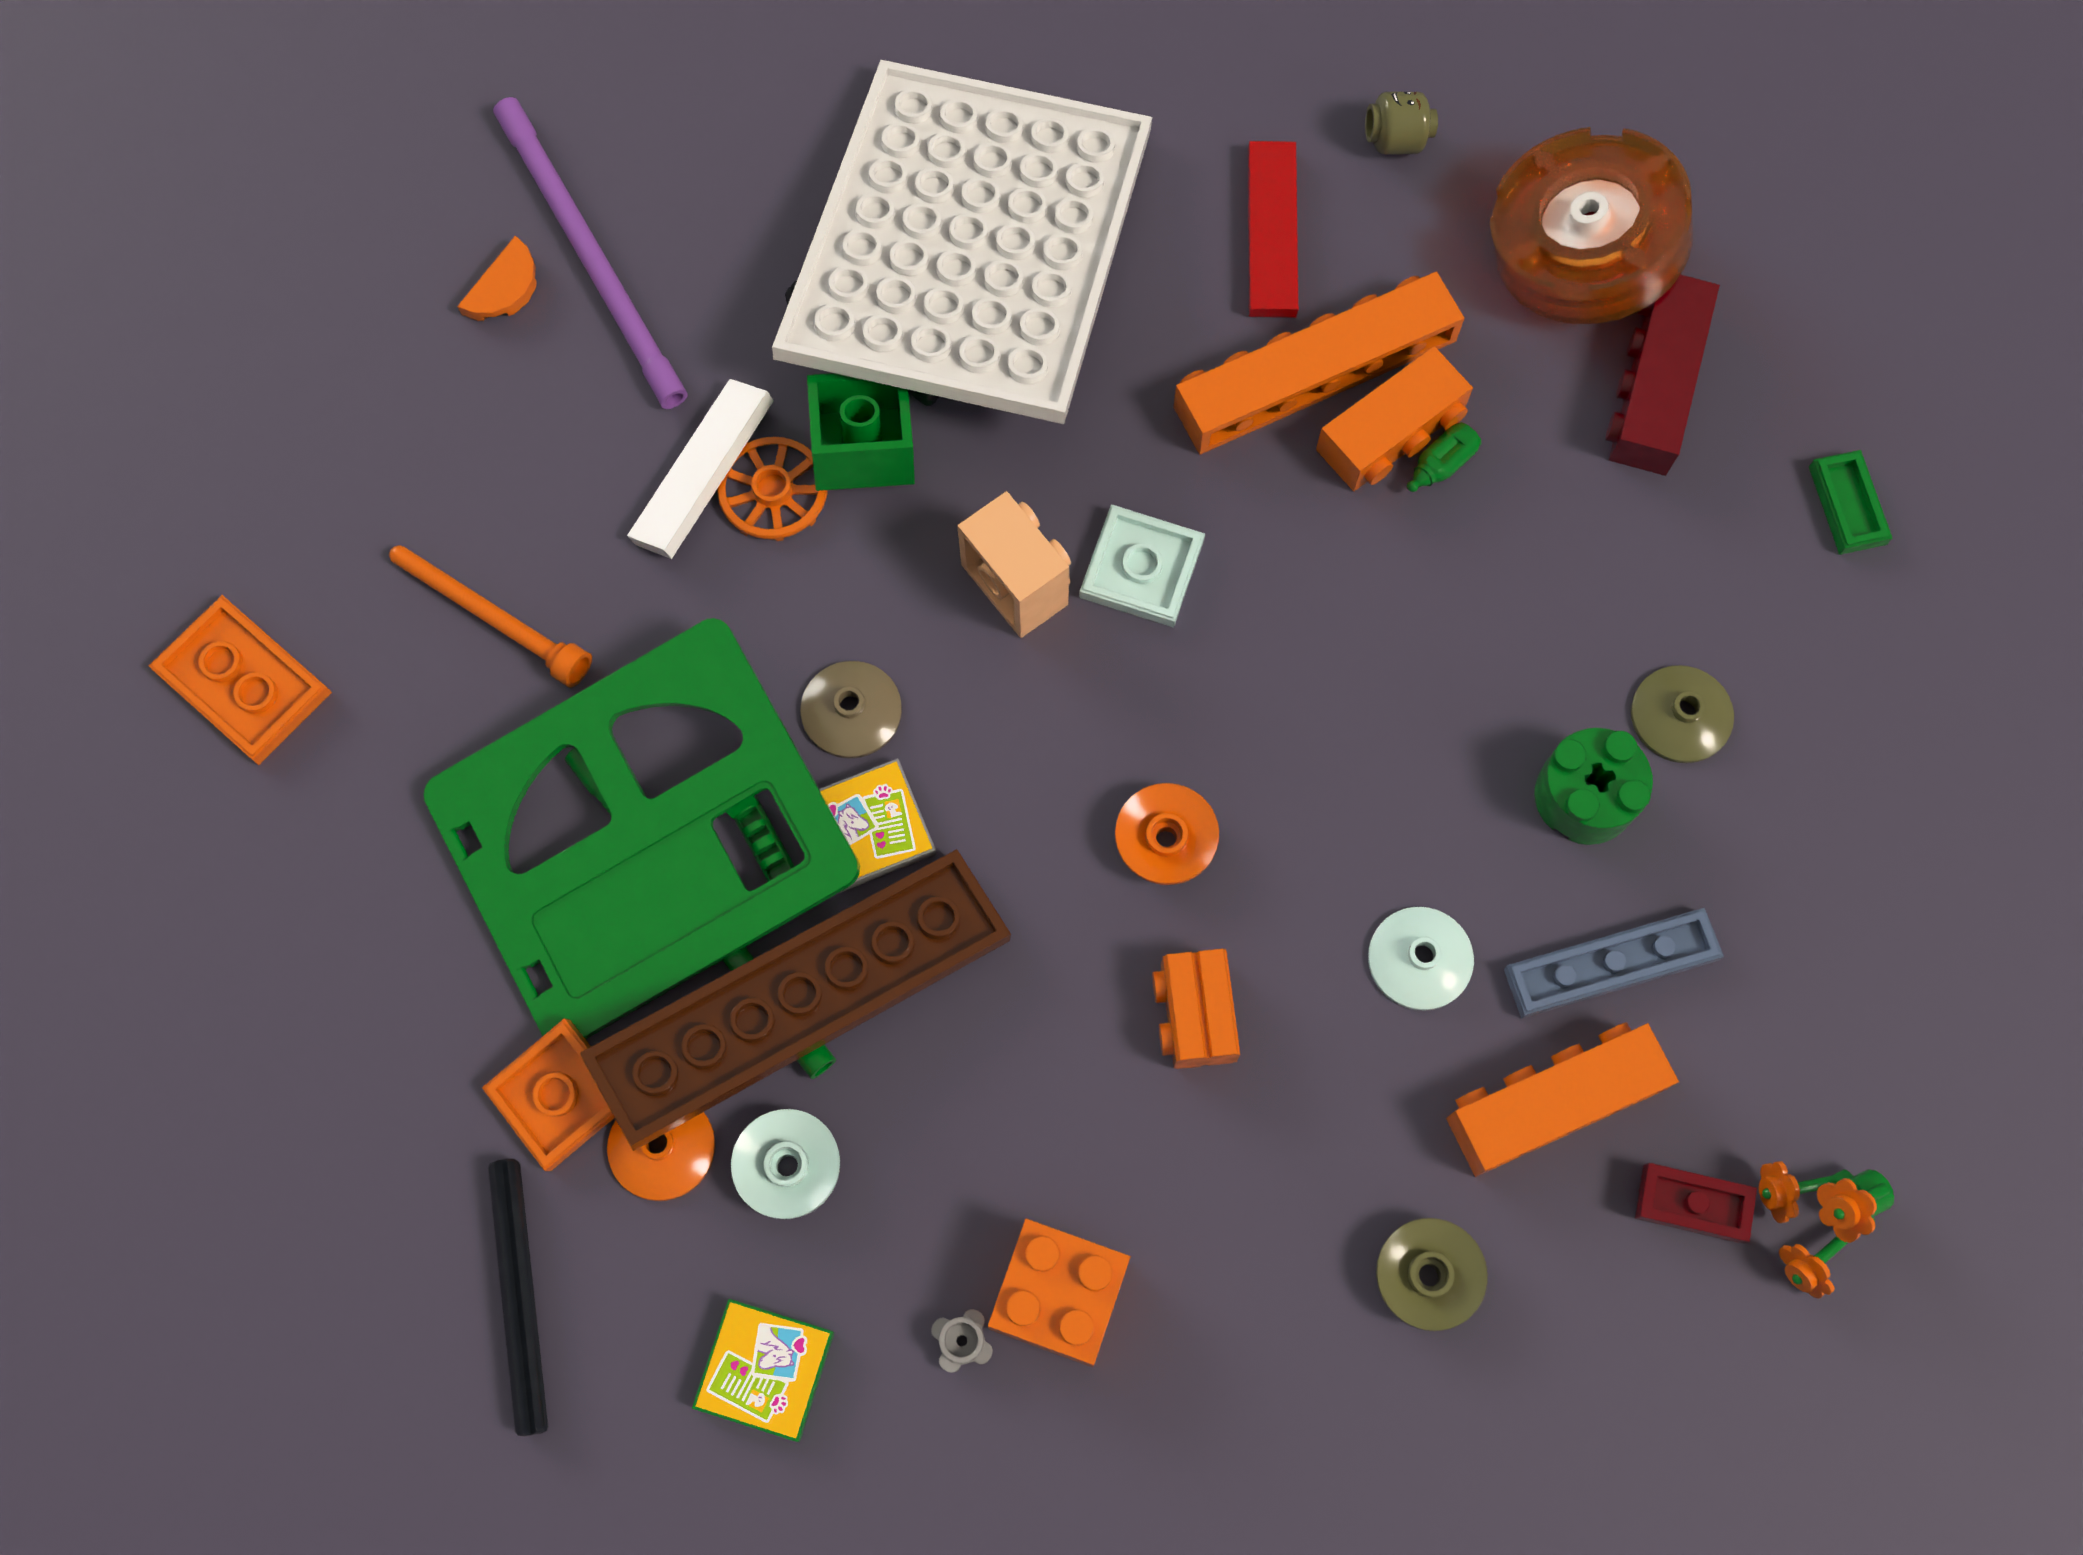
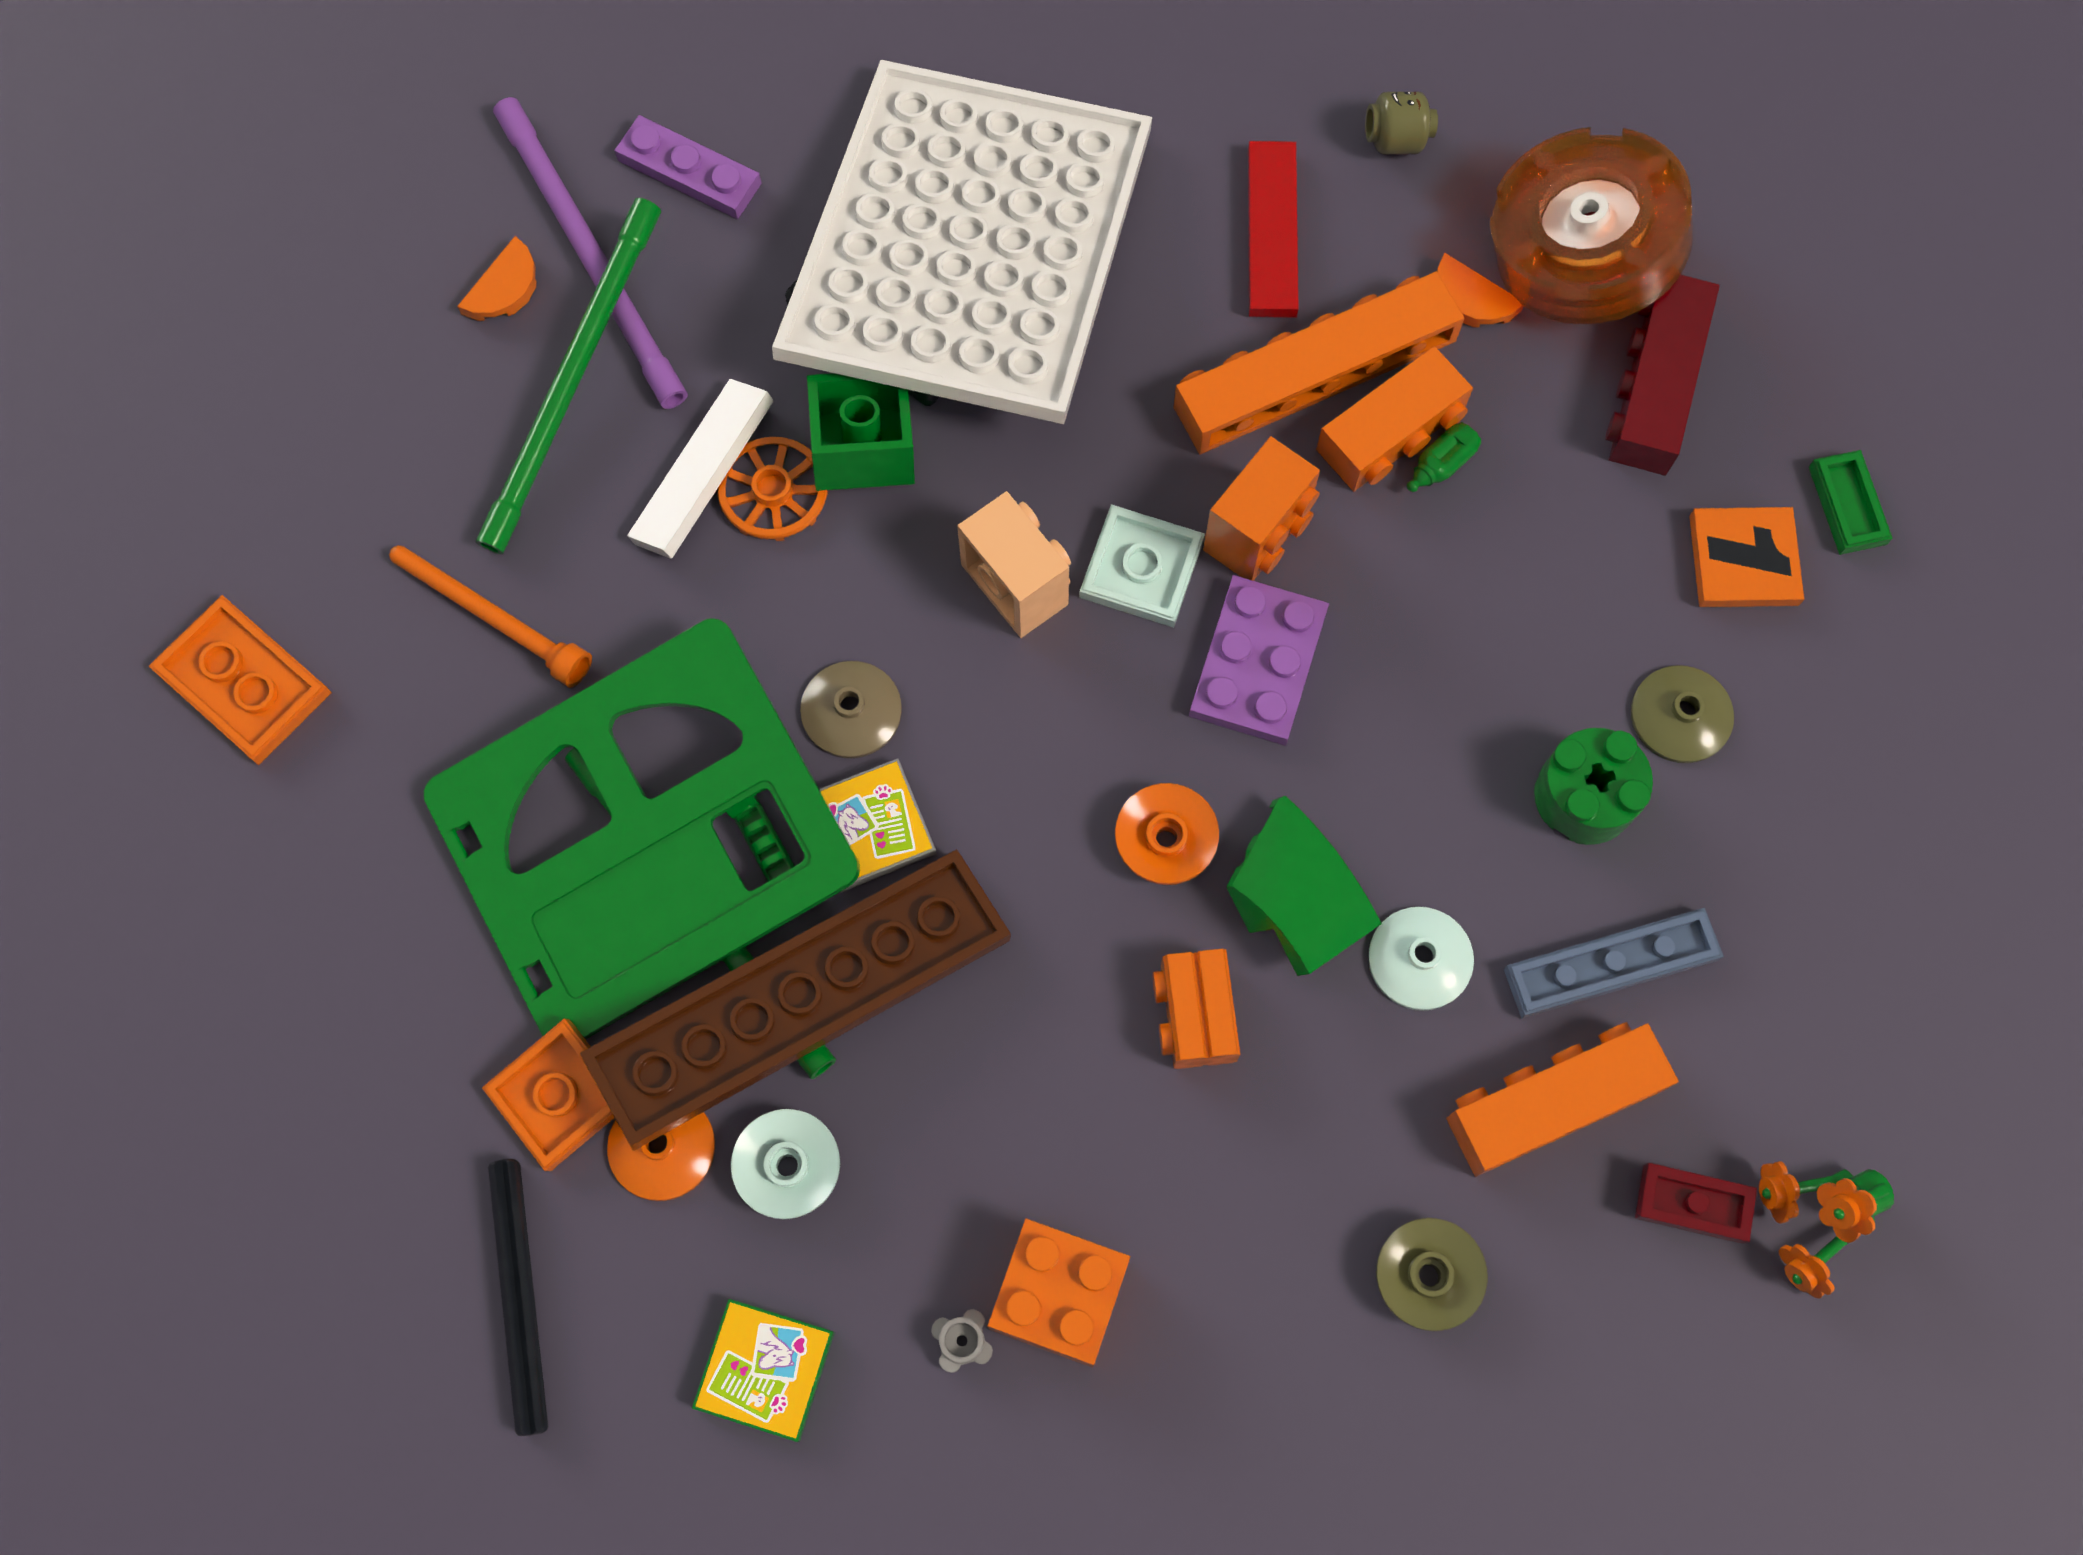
(507, 508): none -> green piece
(688, 167): none -> medium lavender plate
(1259, 660): none -> medium lavender plate
(1262, 510): none -> orange brick
(1300, 890): none -> green slope
(1477, 296): none -> orange tile
(1746, 557): none -> orange tile

